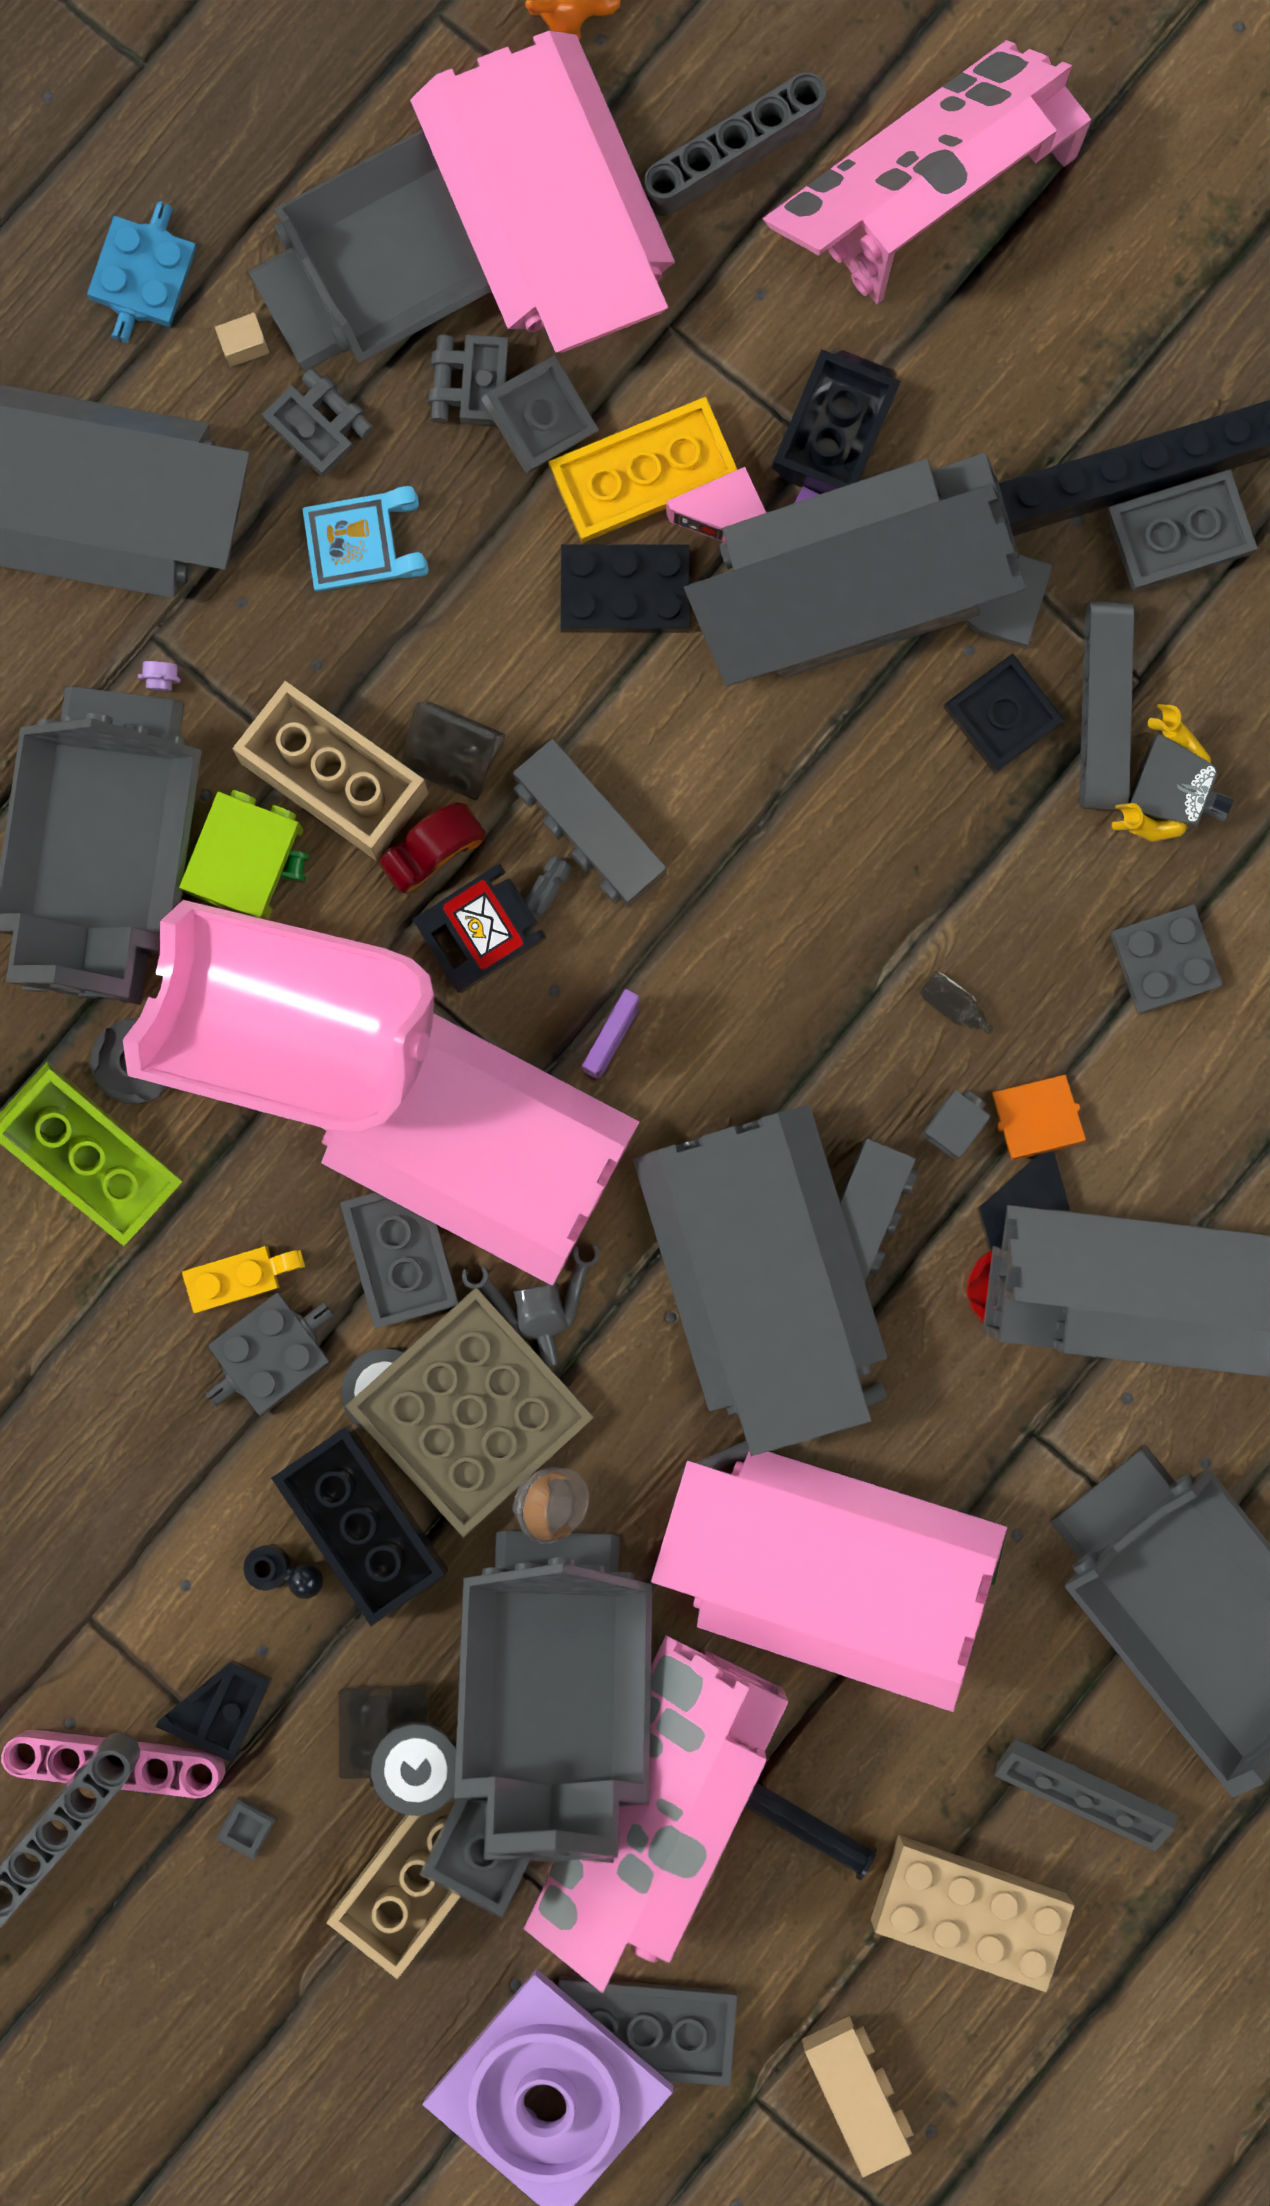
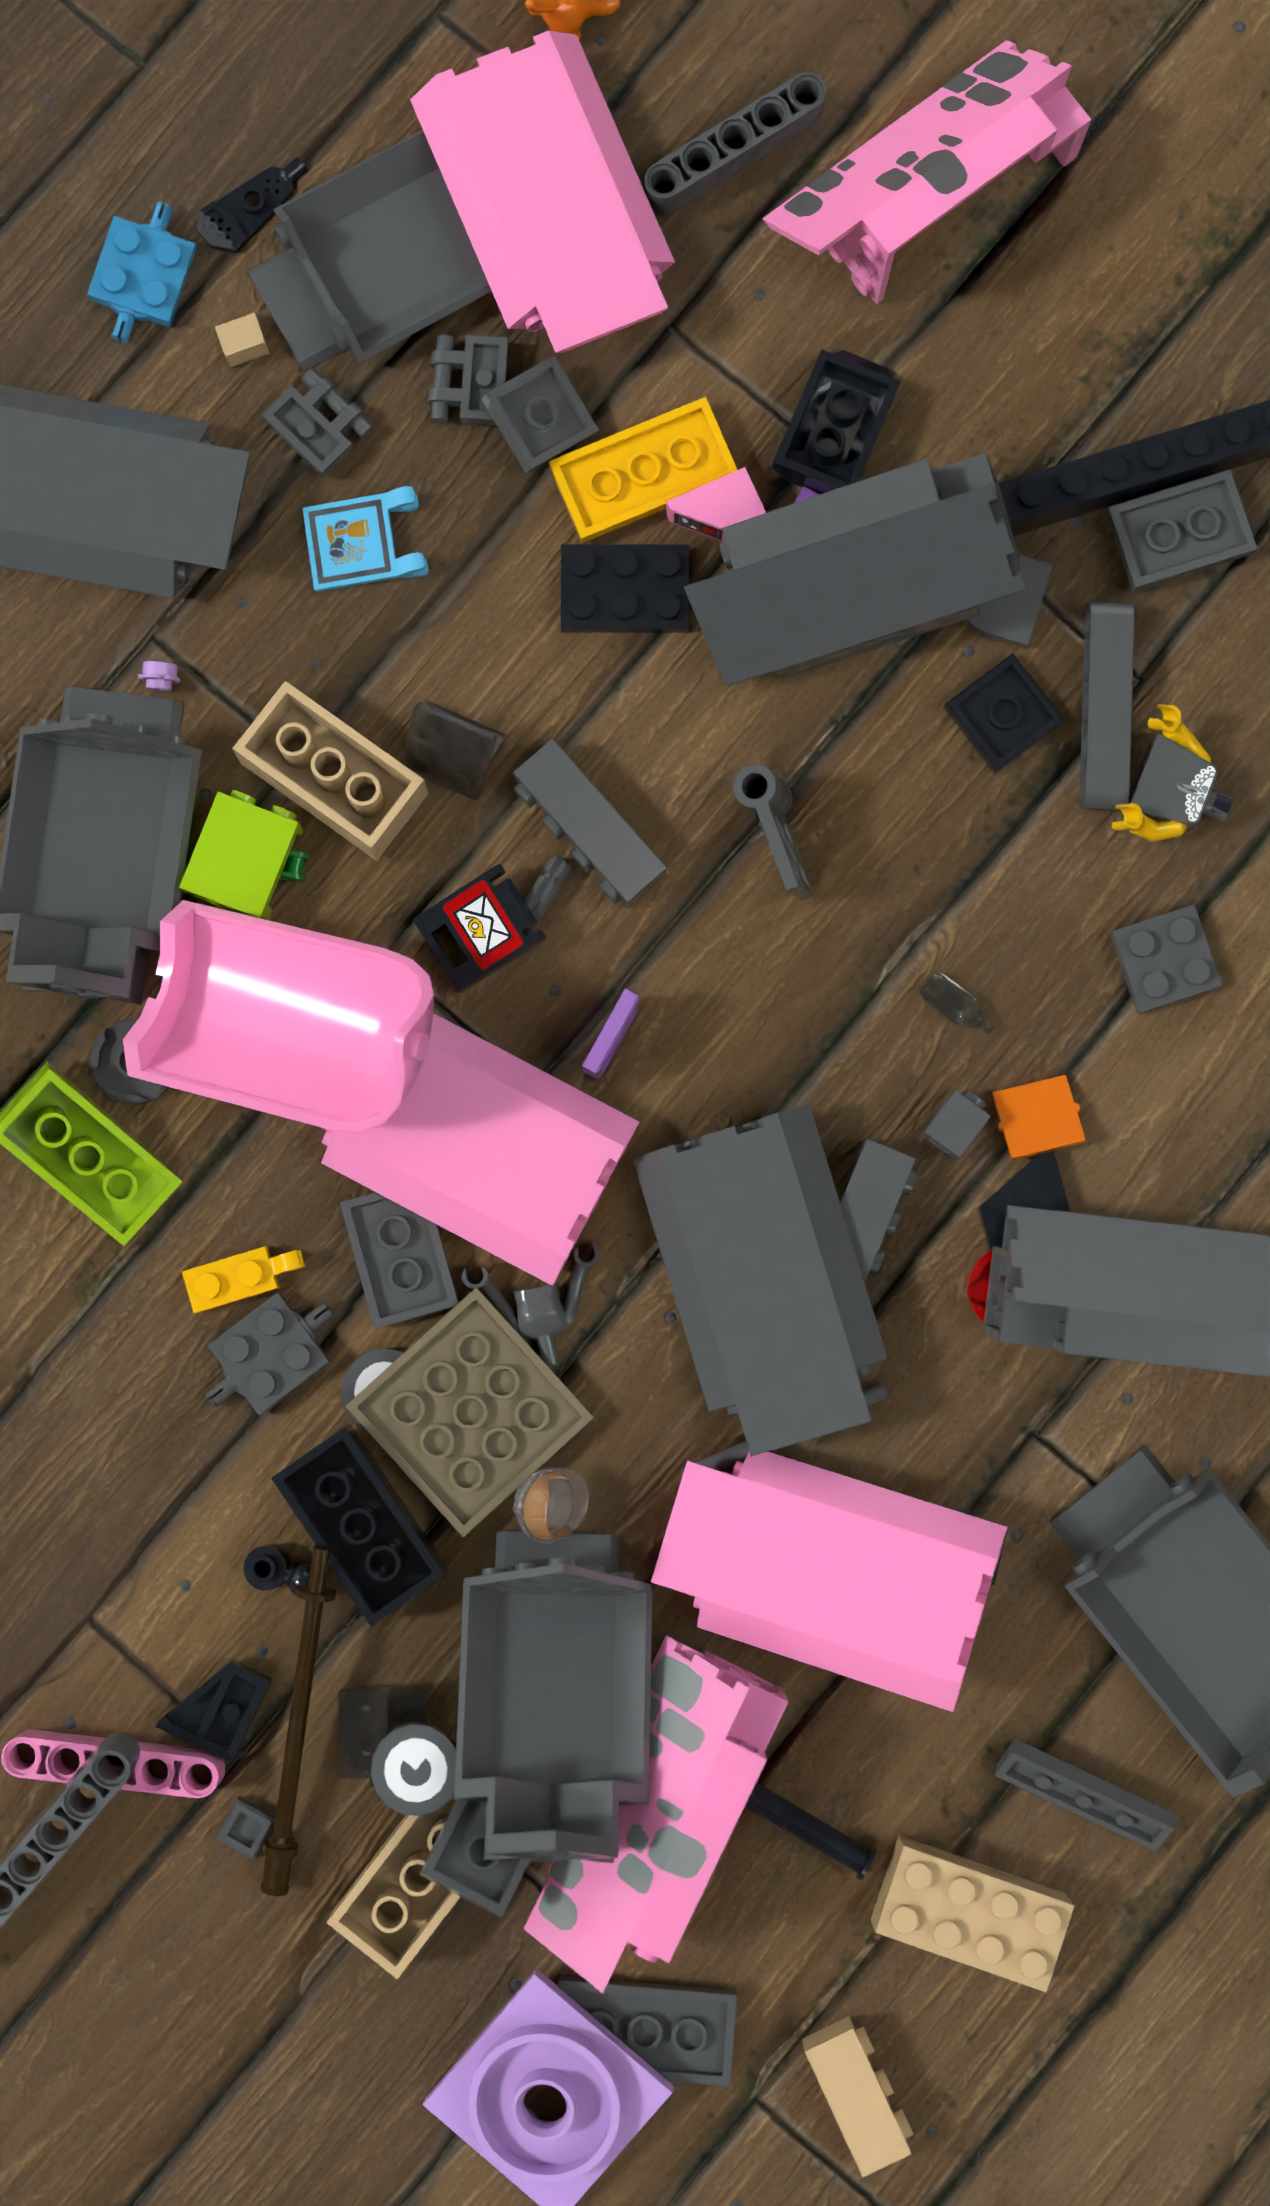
(241, 218): none -> black piece
(281, 1846): none -> dark brown bar
(431, 846): dark red animal -> none
(770, 800): none -> dark grey piece

